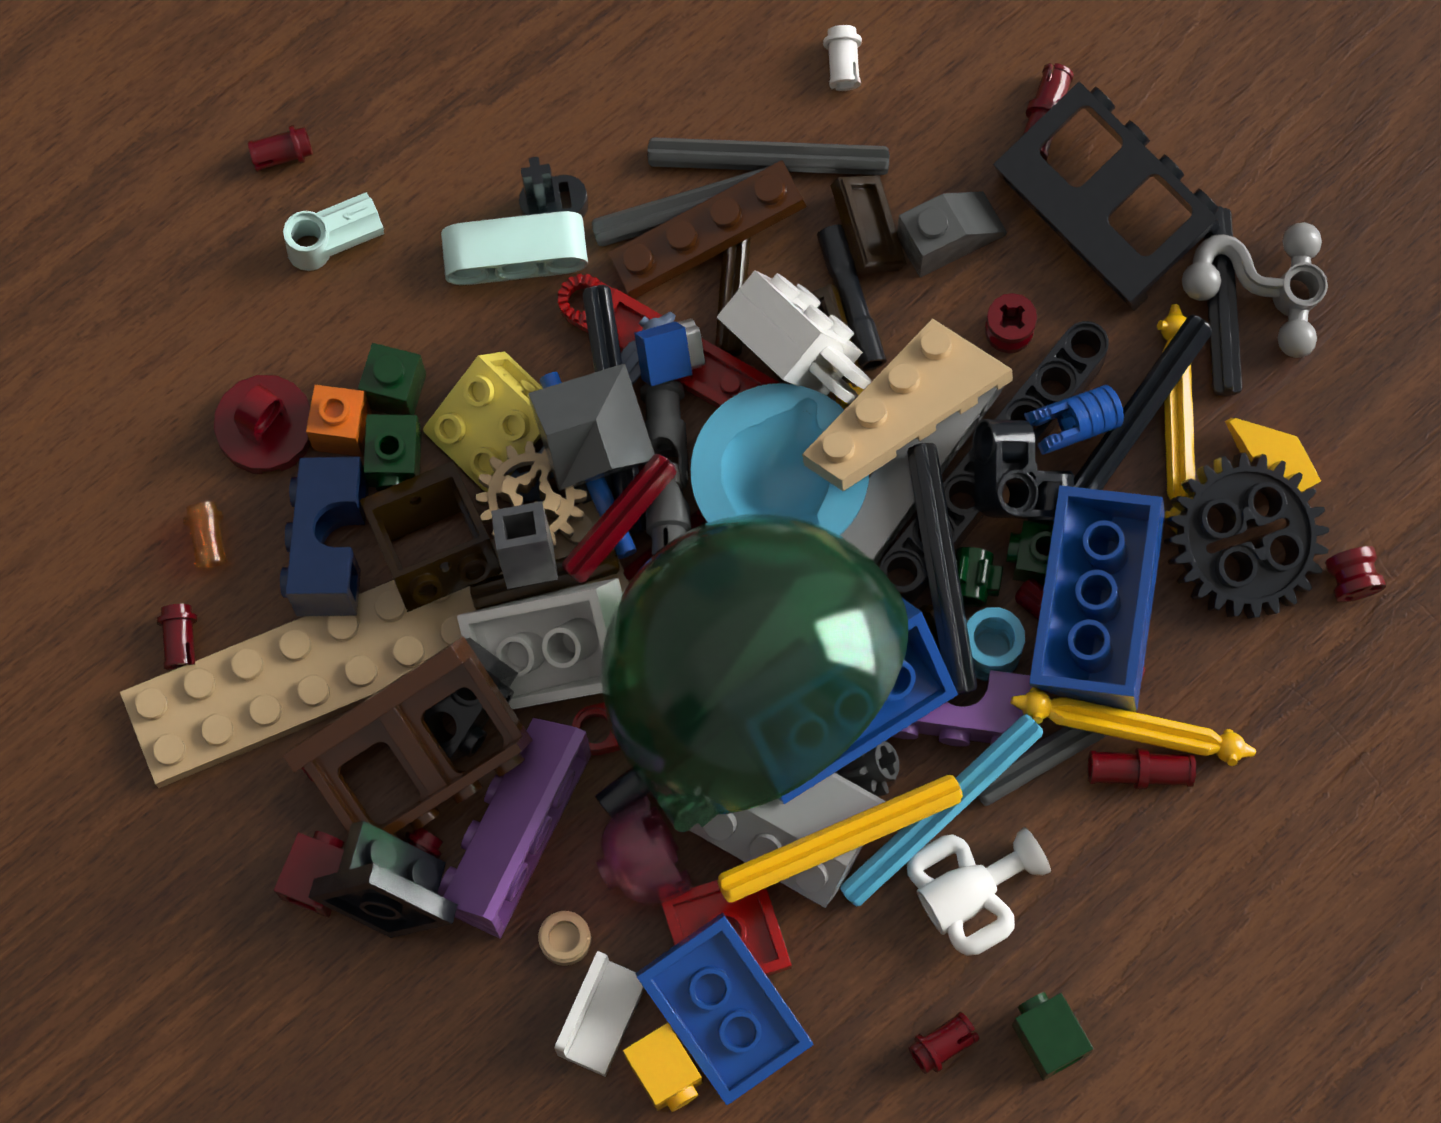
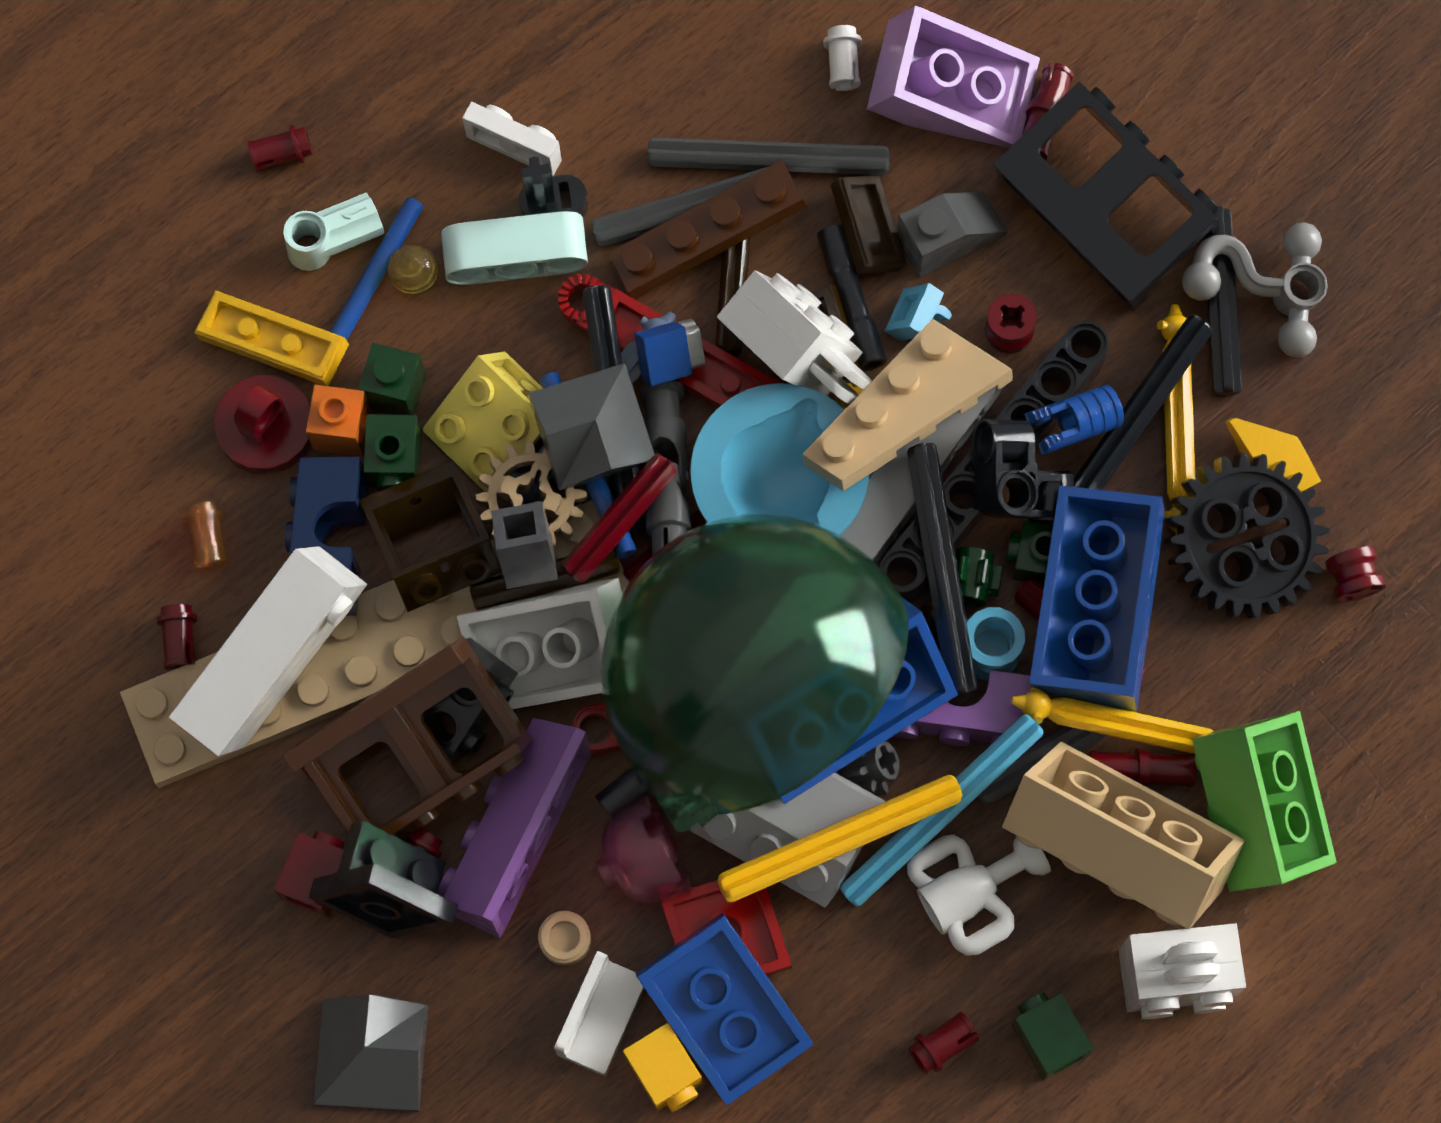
(268, 650): none -> white brick
(271, 338): none -> yellow tile
(371, 1053): none -> dark grey slope
(377, 268): none -> blue piece
(412, 269): none -> clear yellow plate
(499, 132): none -> white plate
(915, 310): none -> medium azure tile
(952, 79): none -> lavender slope
(1123, 835): none -> tan brick
(1181, 970): none -> white brick
(1266, 792): none -> bright green slope

